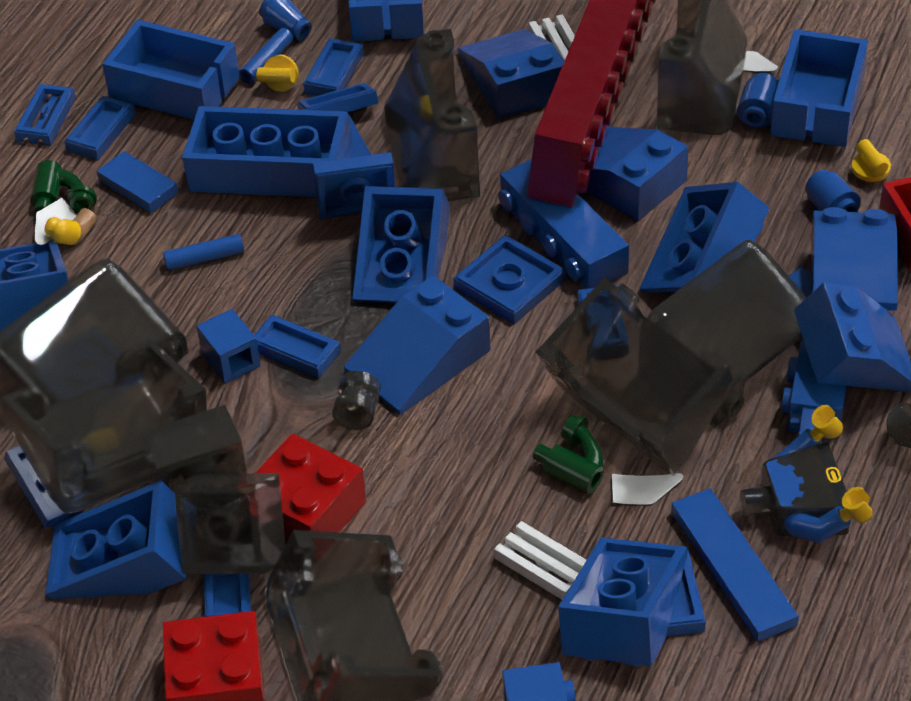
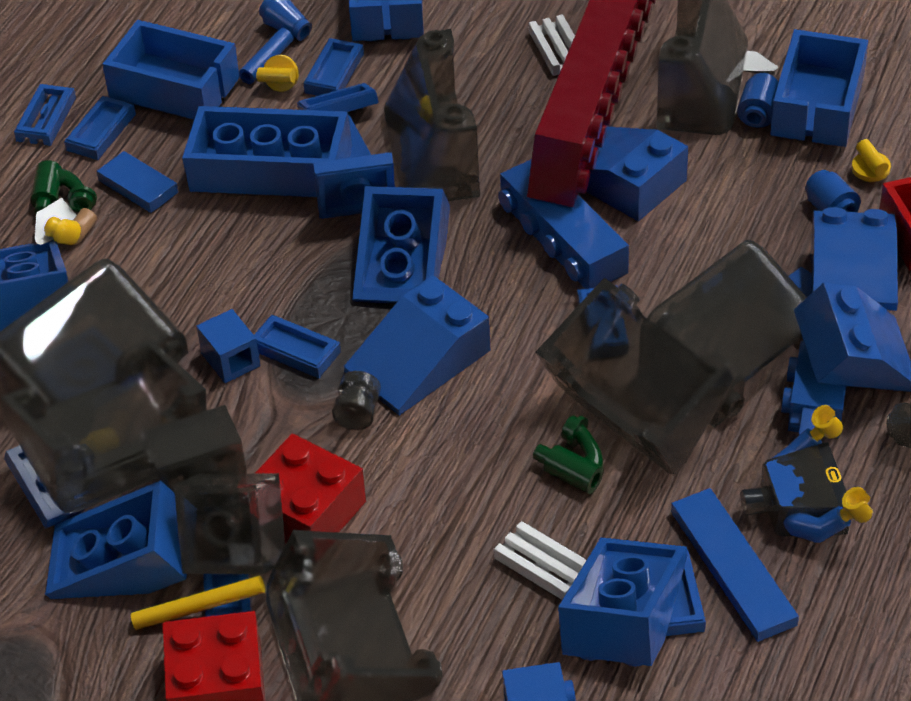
(198, 602): none -> yellow bar
(203, 252): blue piece -> none
(509, 279): blue tile -> none
(513, 70): blue slope -> none
(642, 489): white sticker -> none
(701, 231): blue slope -> none

